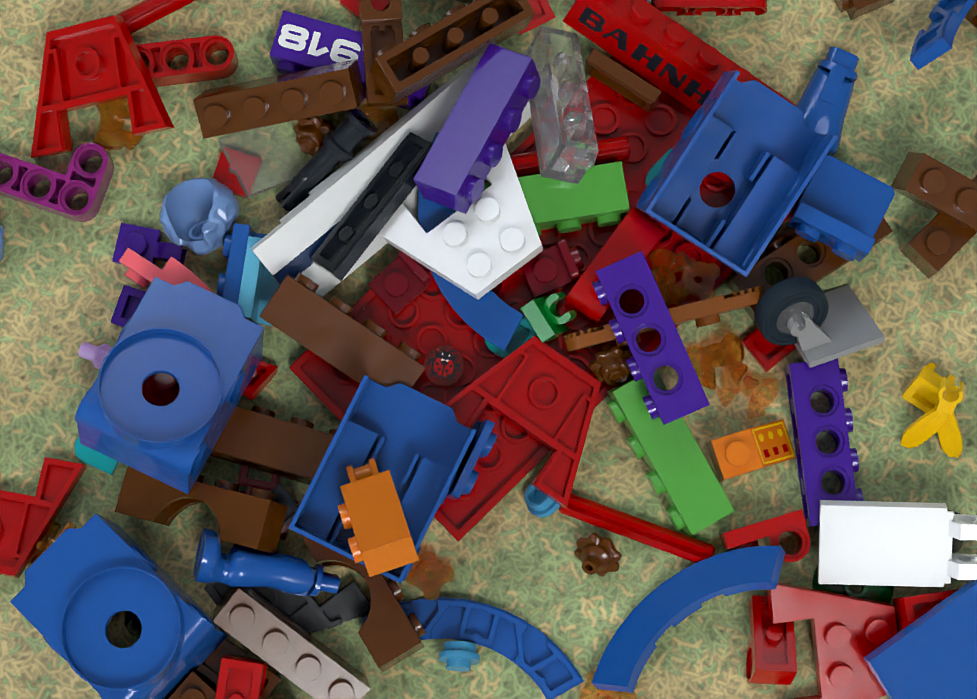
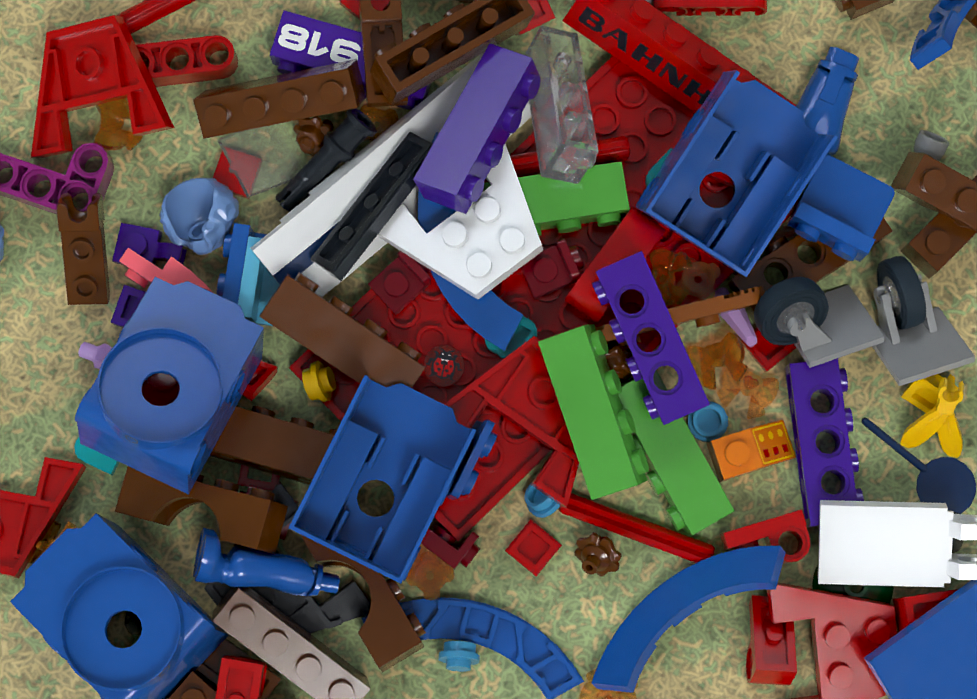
(84, 251): none -> reddish brown plate
(318, 381): none -> yellow plate
(377, 520): orange brick -> none
(441, 544): none -> dark red bracket
(533, 547): none -> red tile
(545, 318): green tile -> none
(594, 411): none -> bright green brick
(622, 80): reddish brown tile -> none
(708, 422): none -> dark azure plate
(739, 321): none -> lavender bar
(916, 335): none -> light grey plate
(930, 144): none -> light grey hinge
(939, 480): none -> dark blue piece

